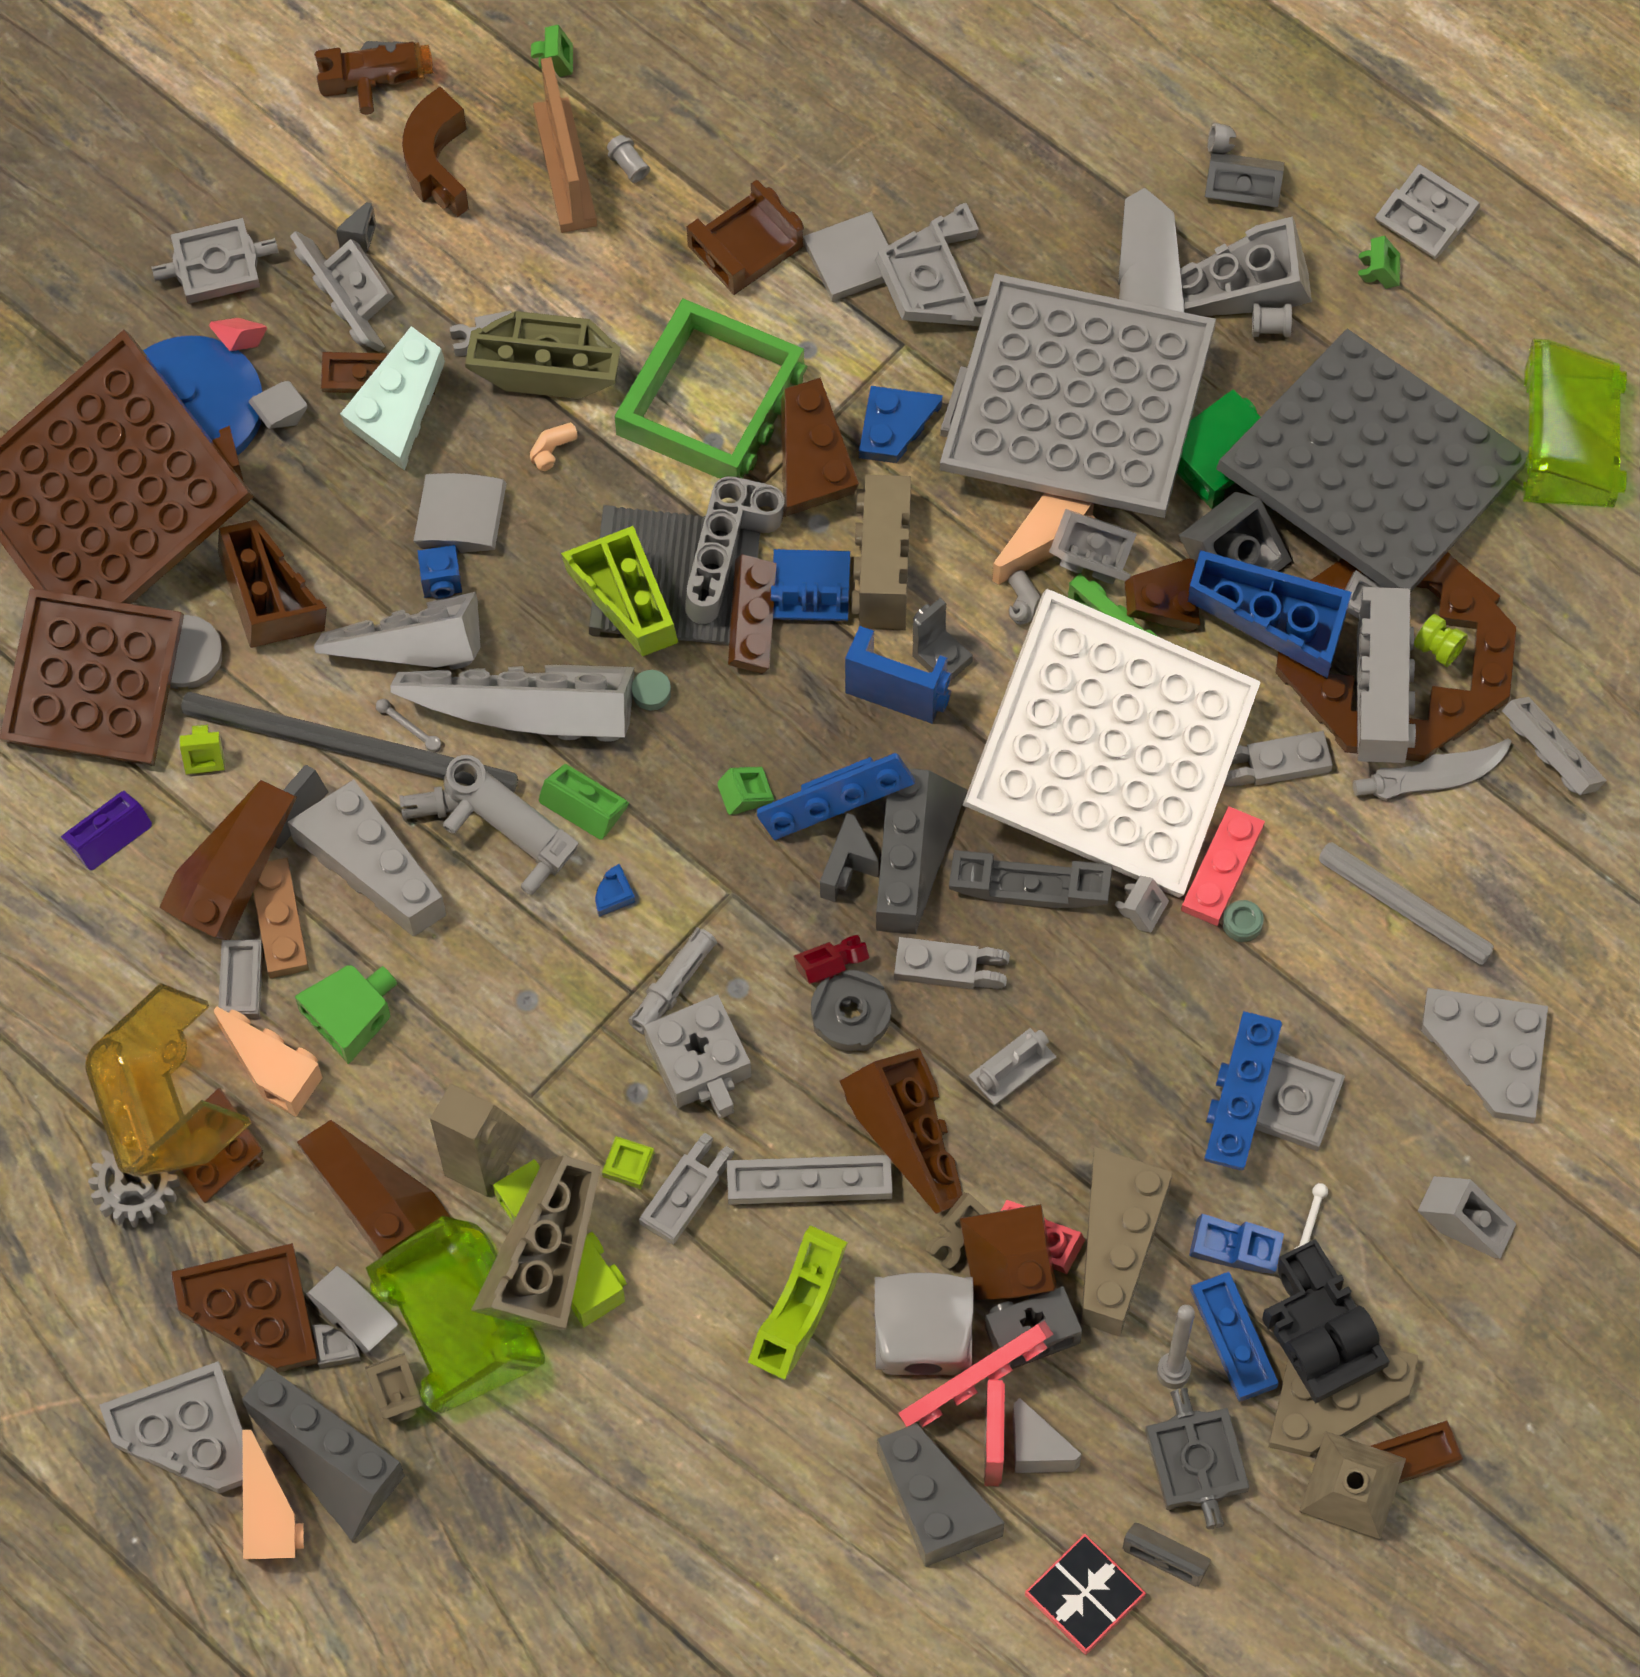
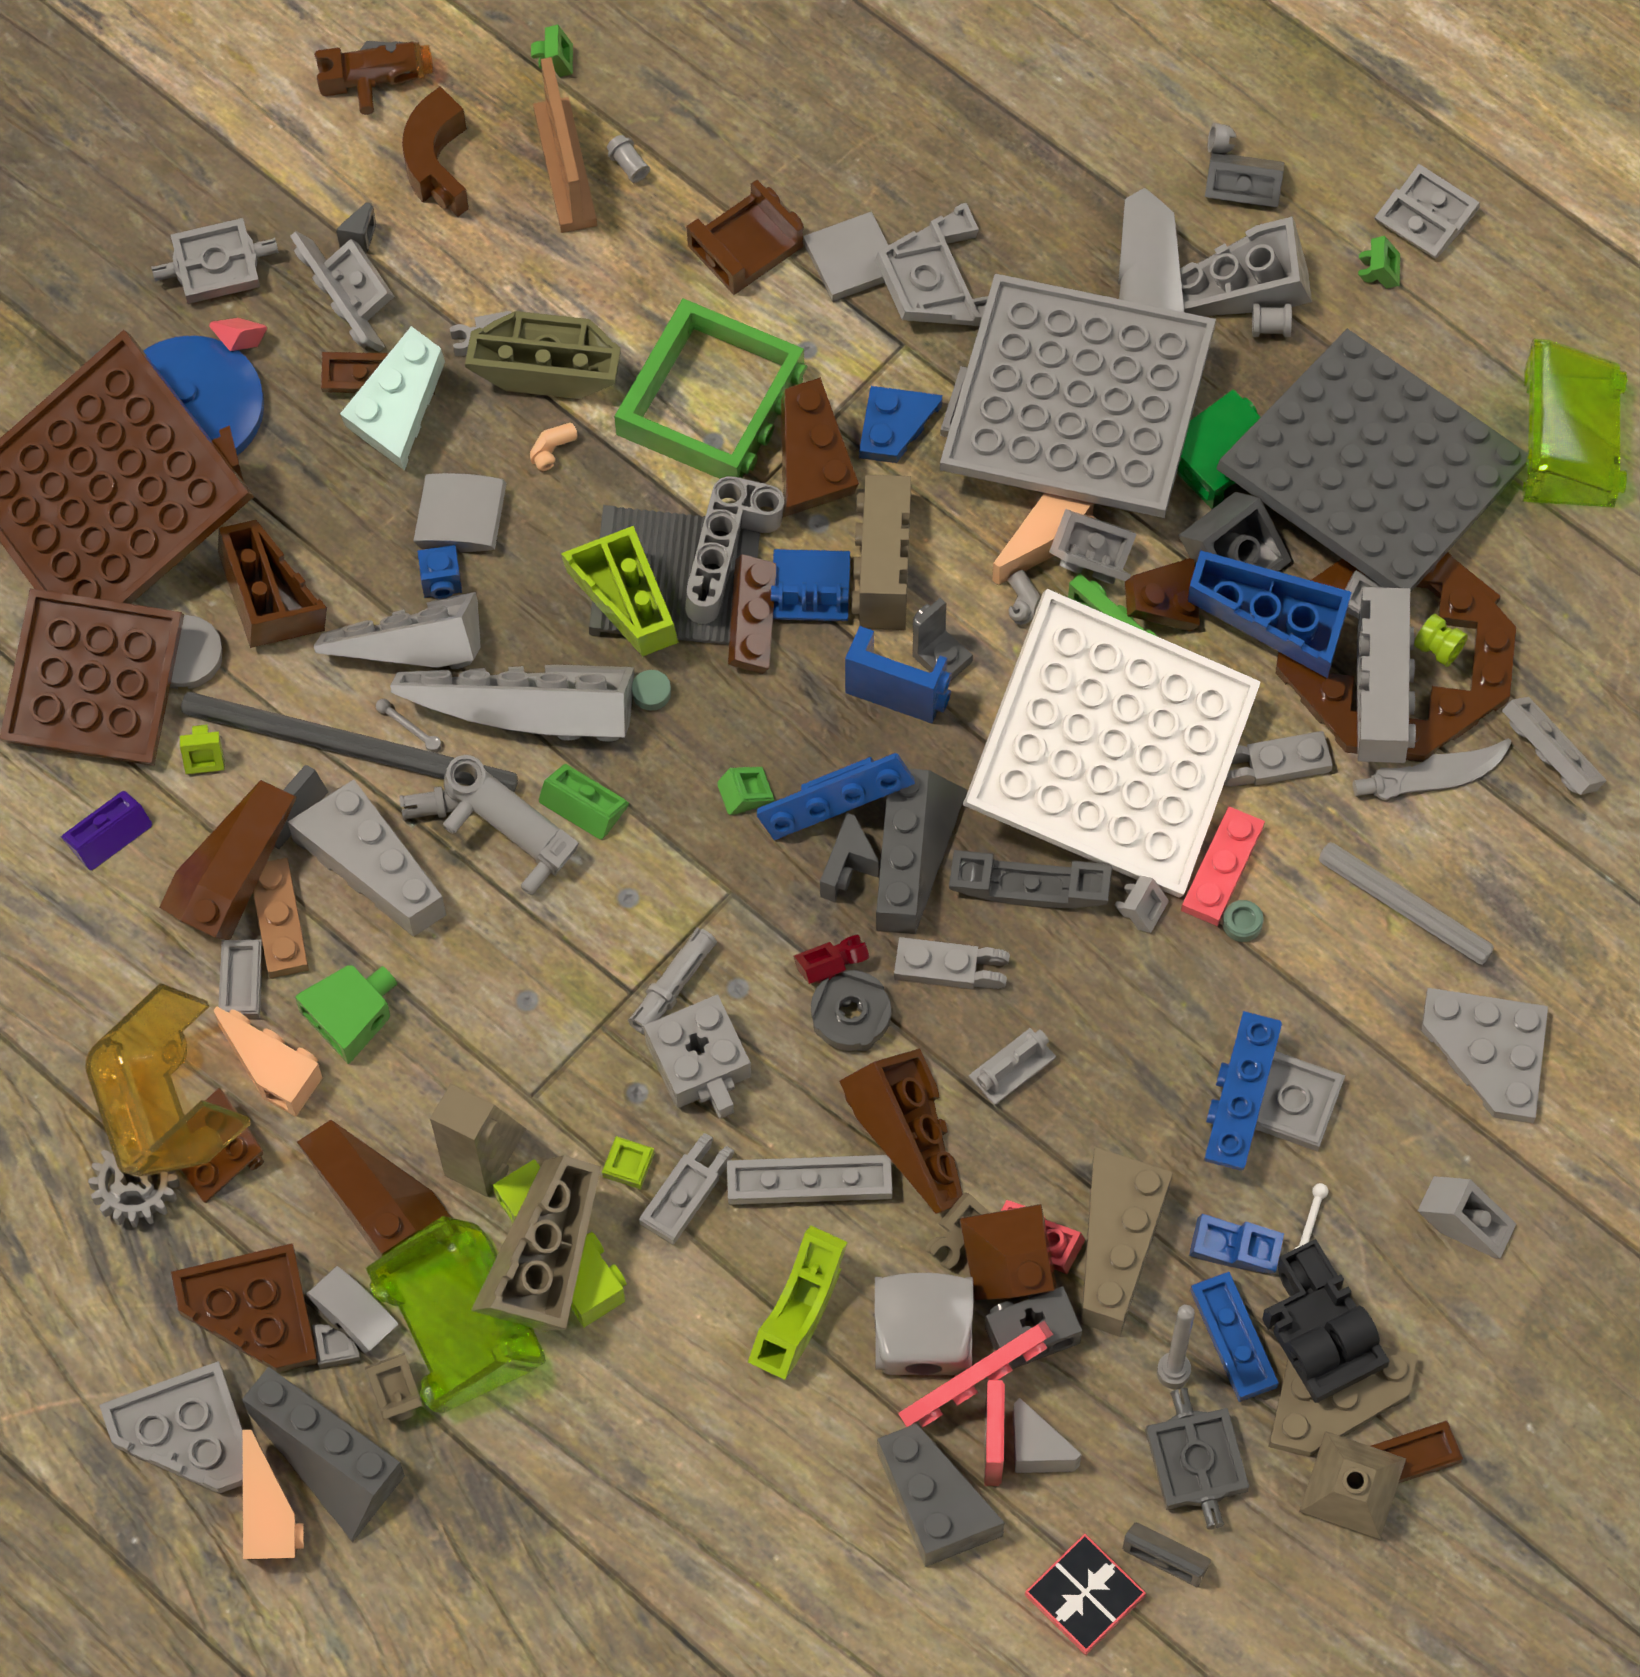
(279, 405): light grey slope -> none
(613, 892): blue tile -> none

